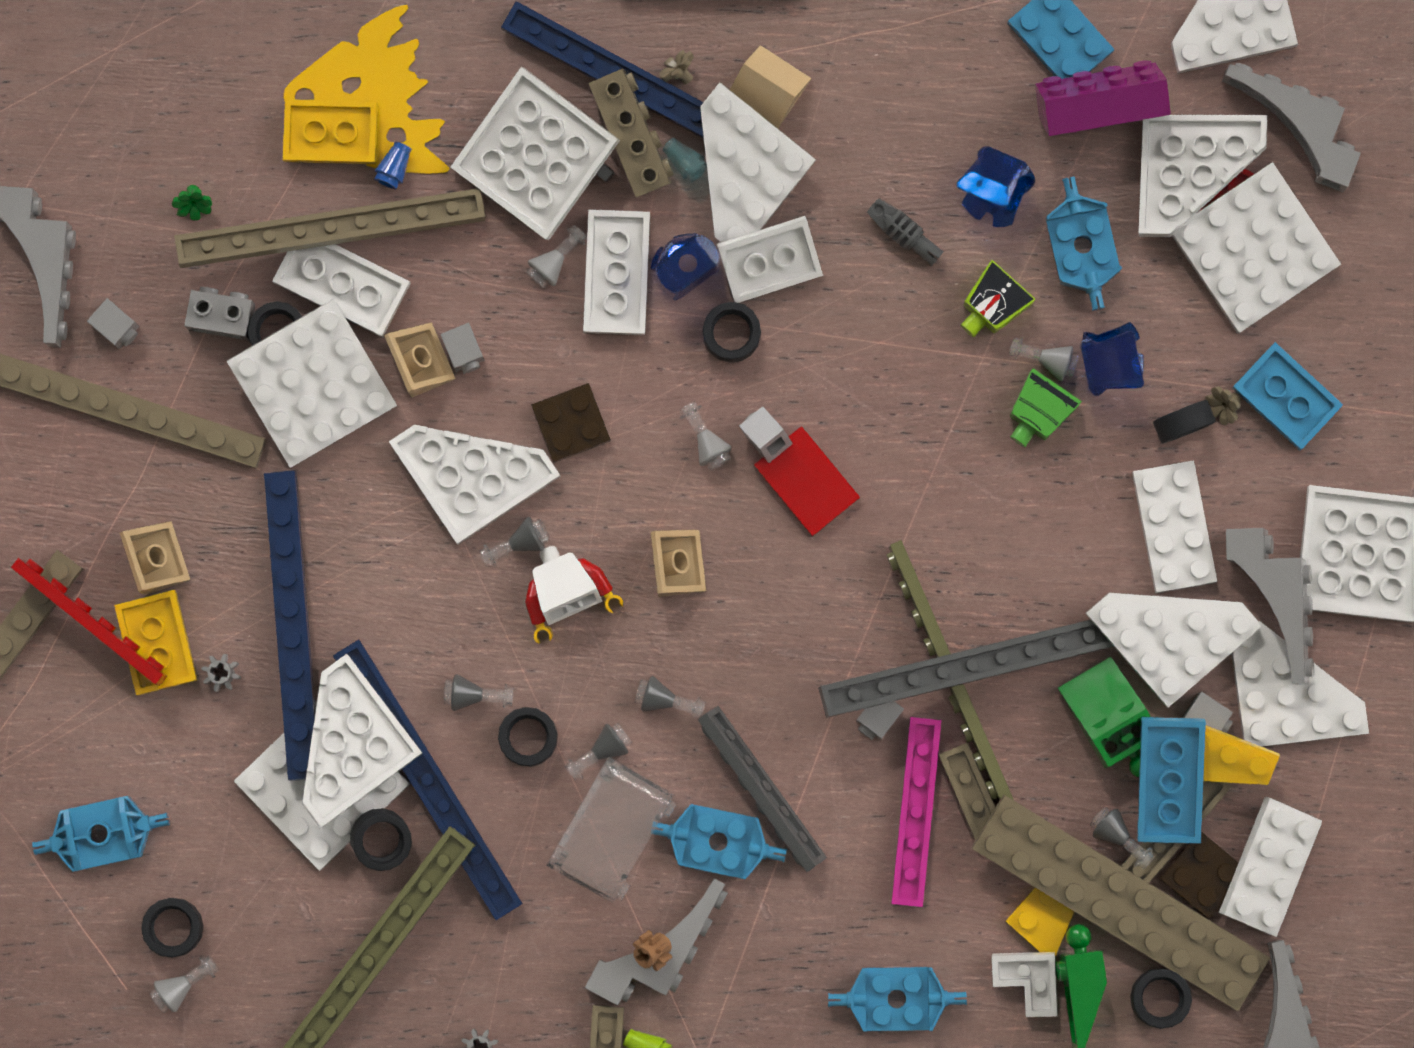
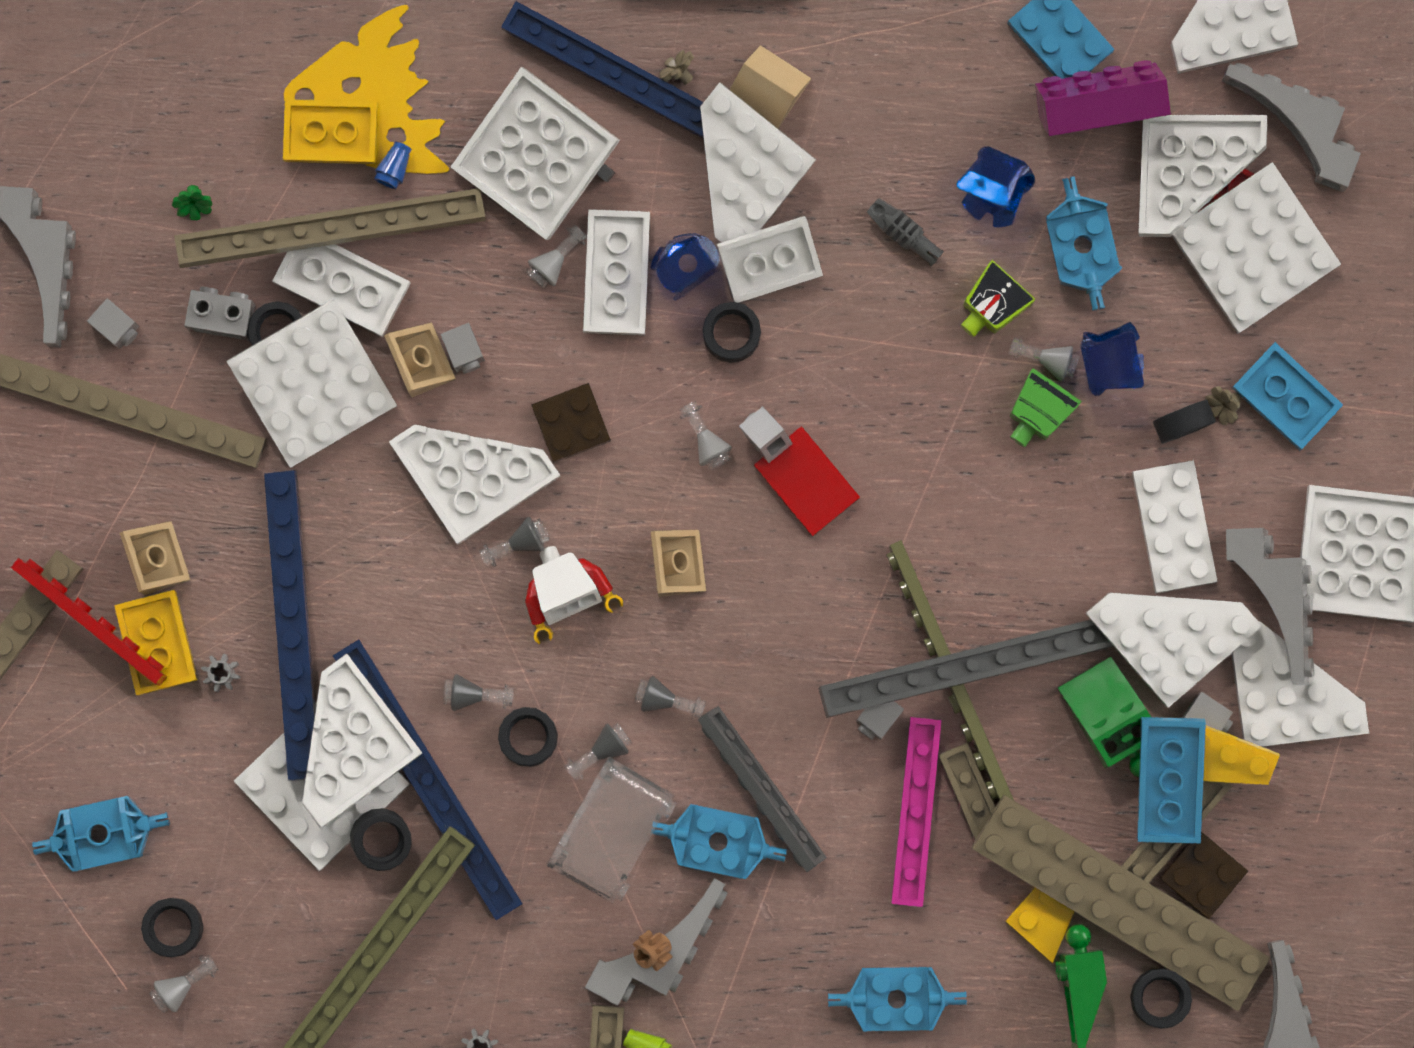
(627, 122): dark tan brick -> none
(686, 160): clear light blue cone -> none
(1033, 971): white plate -> none
(1111, 828): piece -> none
(1270, 866): white plate -> none

